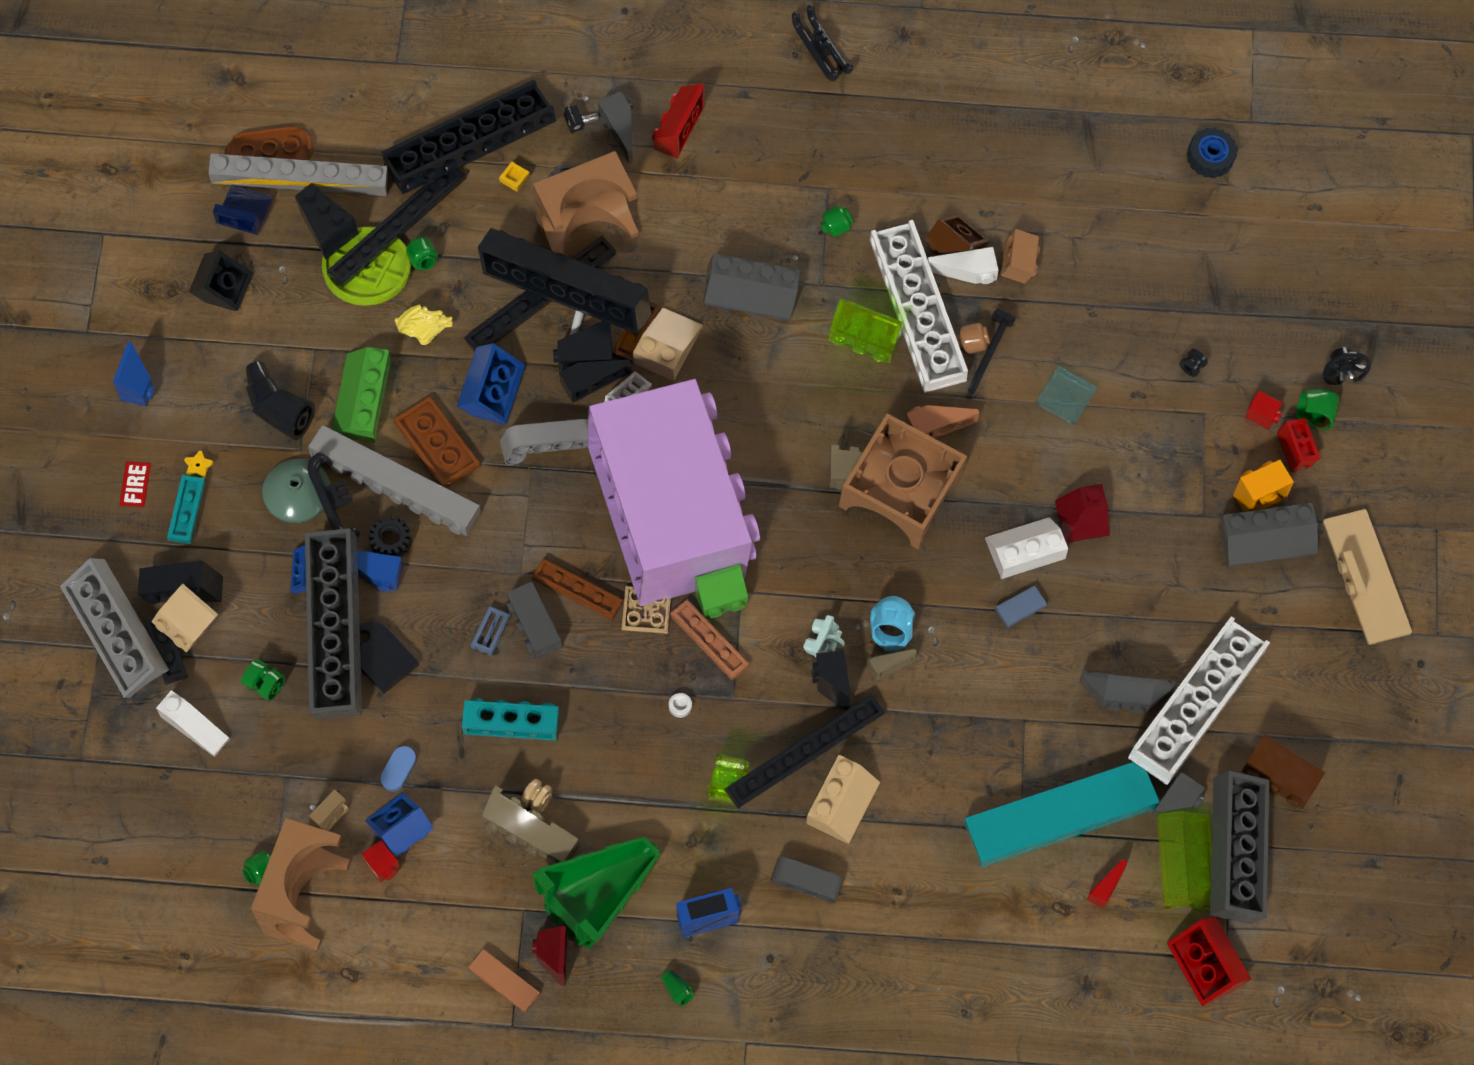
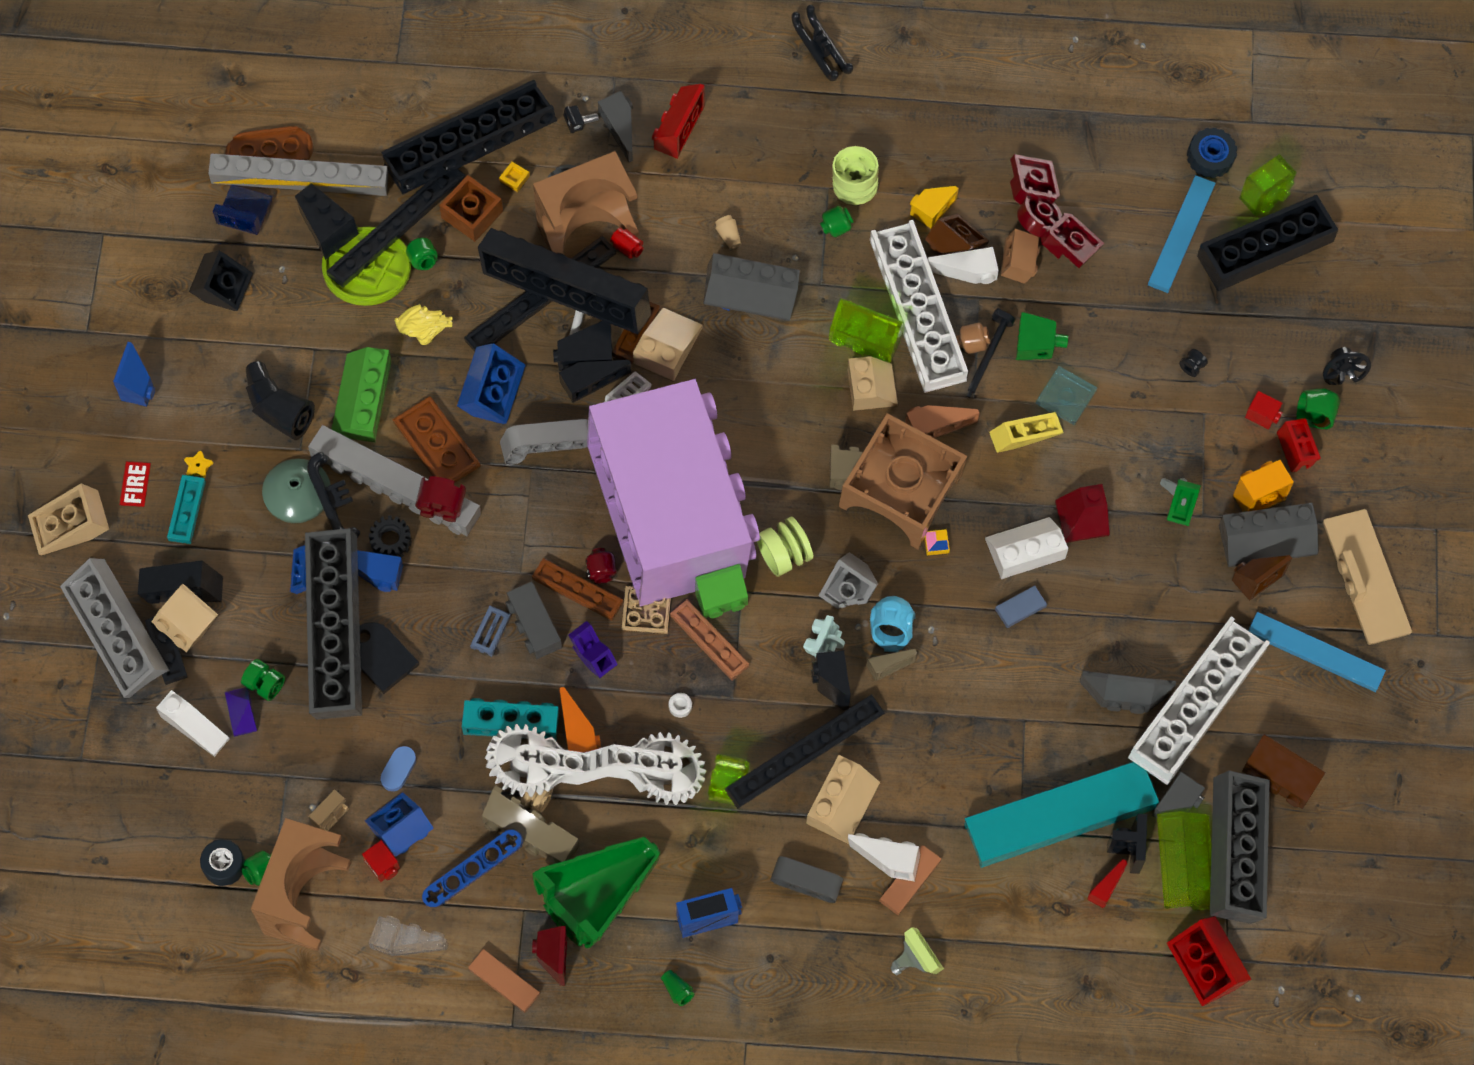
(68, 520): none -> tan slope
(216, 856): none -> black wheel
(240, 711): none -> dark purple slope
(399, 939): none -> clear slope
(440, 498): none -> dark red brick
(461, 869): none -> blue beam
(471, 208): none -> dark orange brick
(578, 729): none -> orange slope
(591, 650): none -> dark purple brick
(601, 565): none -> dark red head
(627, 243): none -> red brick
(660, 769): none -> white beam
(728, 231): none -> tan cone
(786, 545): none -> yellowish green wheel
(849, 583): none -> light grey slope
(855, 175): none -> yellowish green wheel
(871, 383): none -> tan slope
(893, 858): none -> white slope
(902, 891): none -> nougat tile
(916, 955): none -> yellowish green piece
(932, 204): none -> yellow slope
(936, 542): none -> tile
(1025, 431): none -> light yellow slope
(1036, 192): none -> dark red plate
(1038, 338): none -> green torso
(1131, 843): none -> black bracket
(1181, 234): none -> dark azure tile
(1183, 501): none -> green piece
(1260, 574): none -> reddish brown slope
(1267, 242): none -> black brick
(1268, 185): none -> clear neon green brick
(1317, 652): none -> dark azure tile

